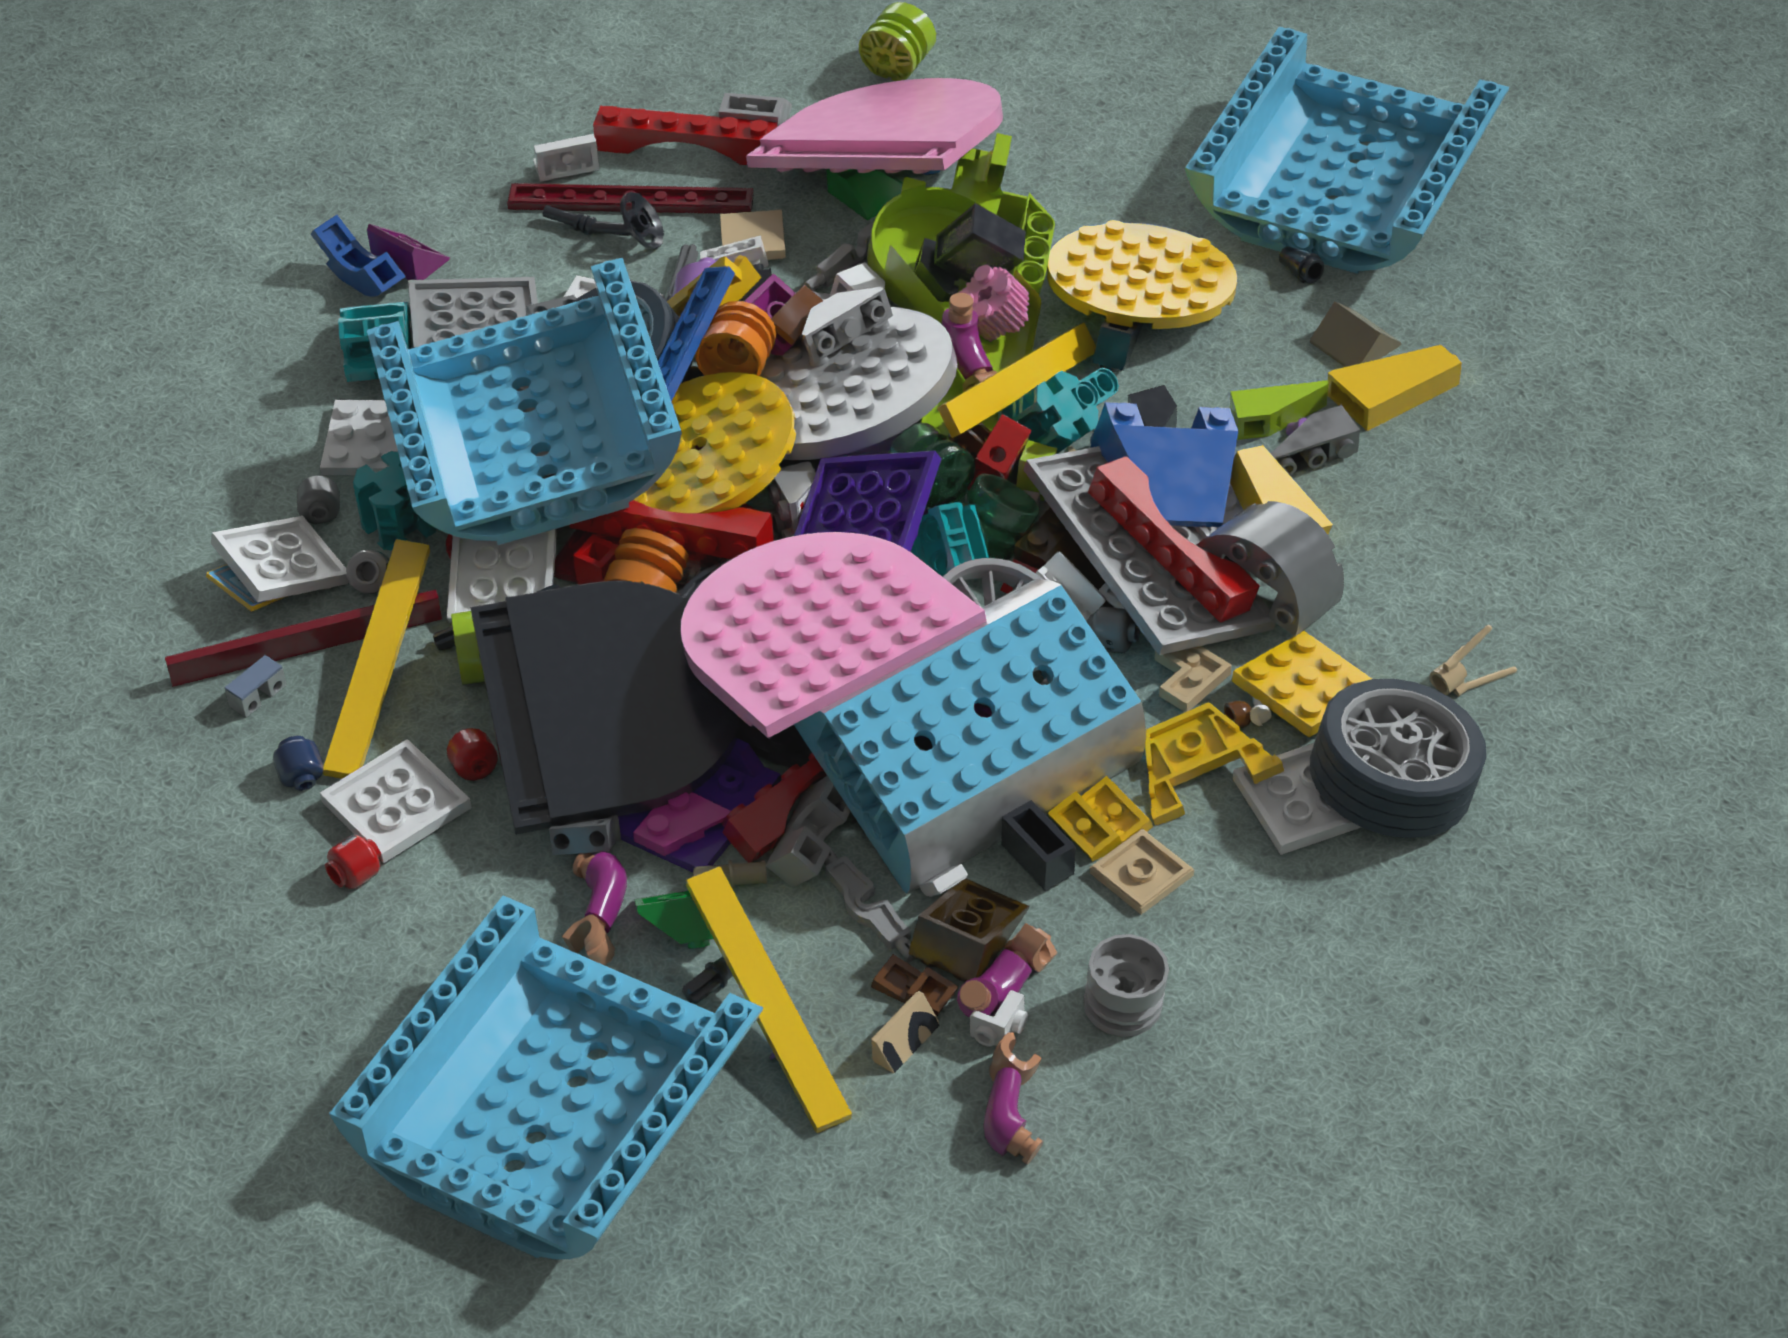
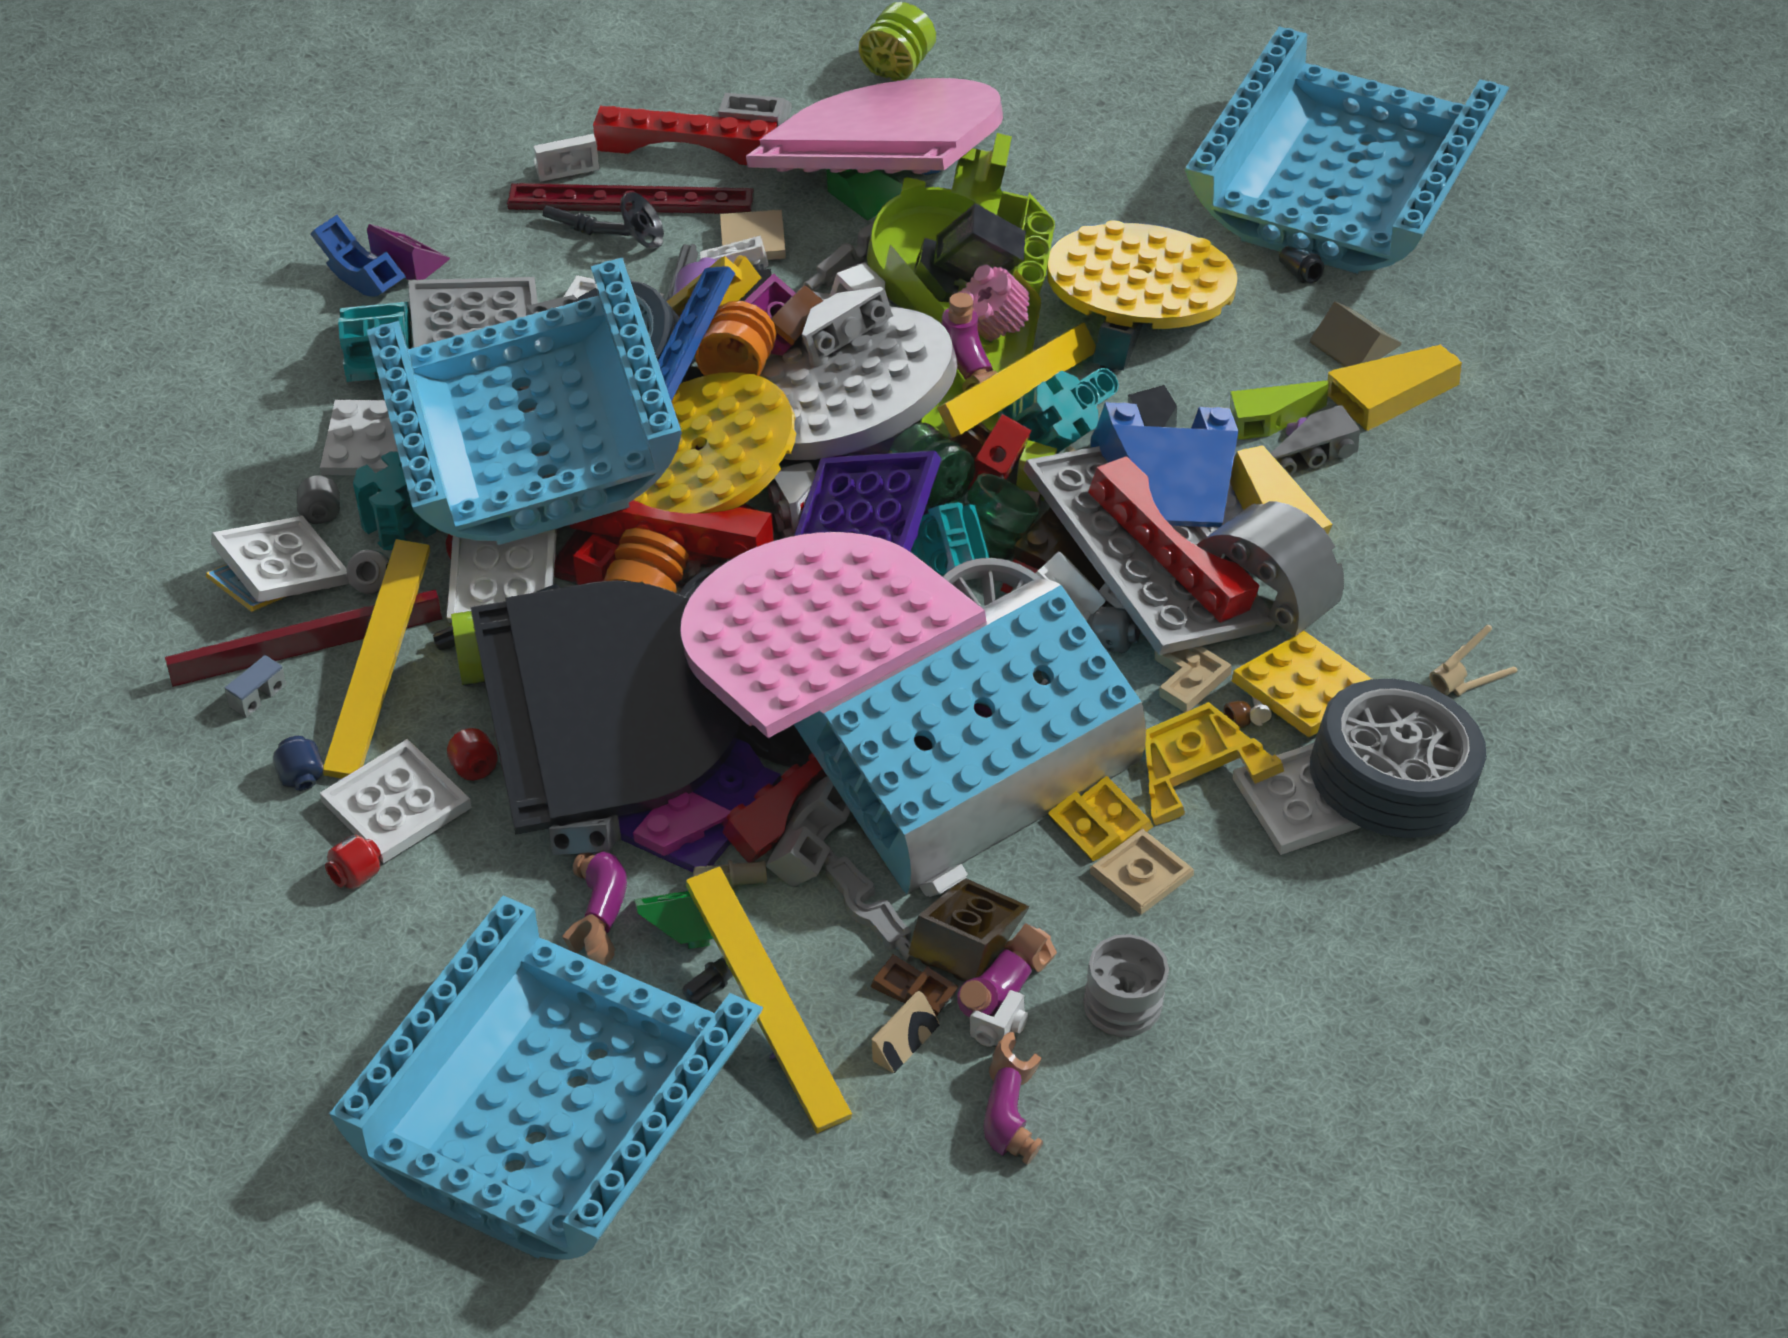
(1038, 845): black brick -> none

